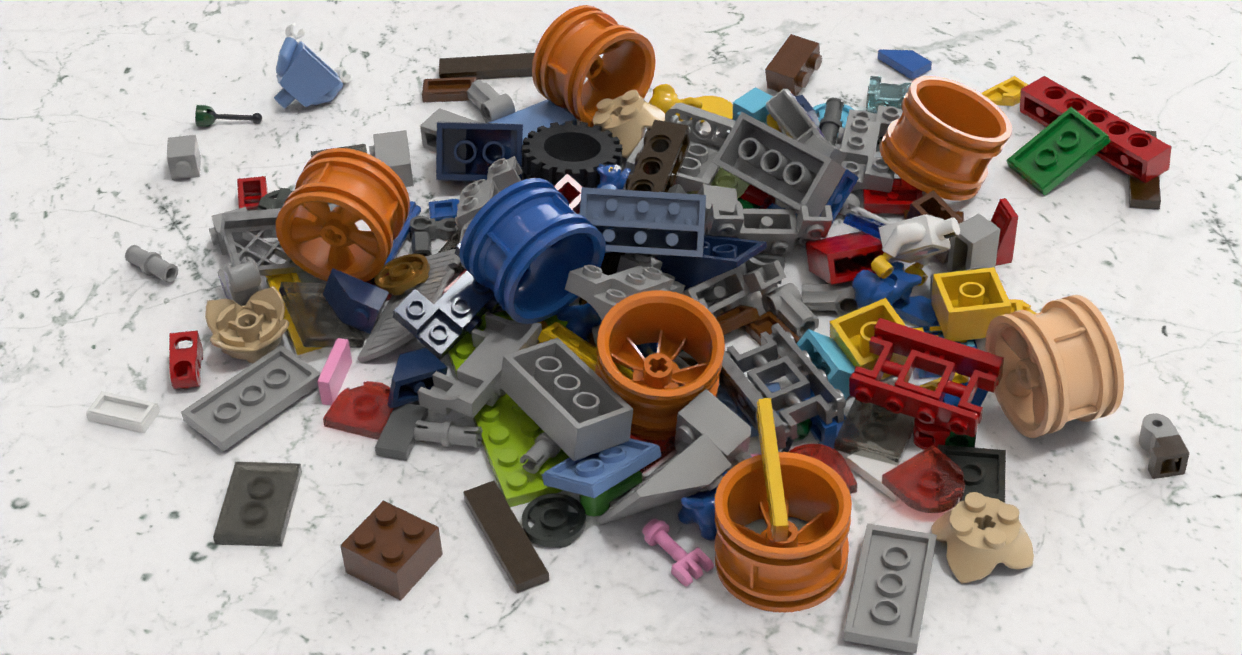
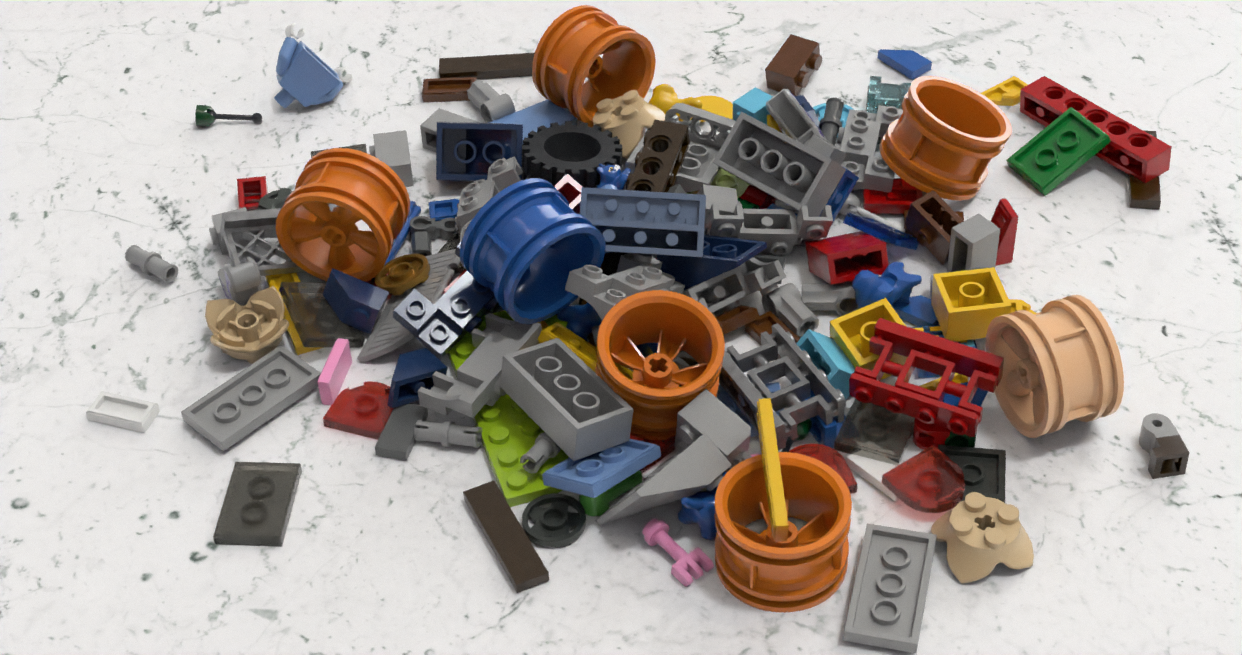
(183, 157): light grey brick -> none
(185, 362): red leg -> none
(391, 550): reddish brown brick -> none
(912, 242): white torso -> none

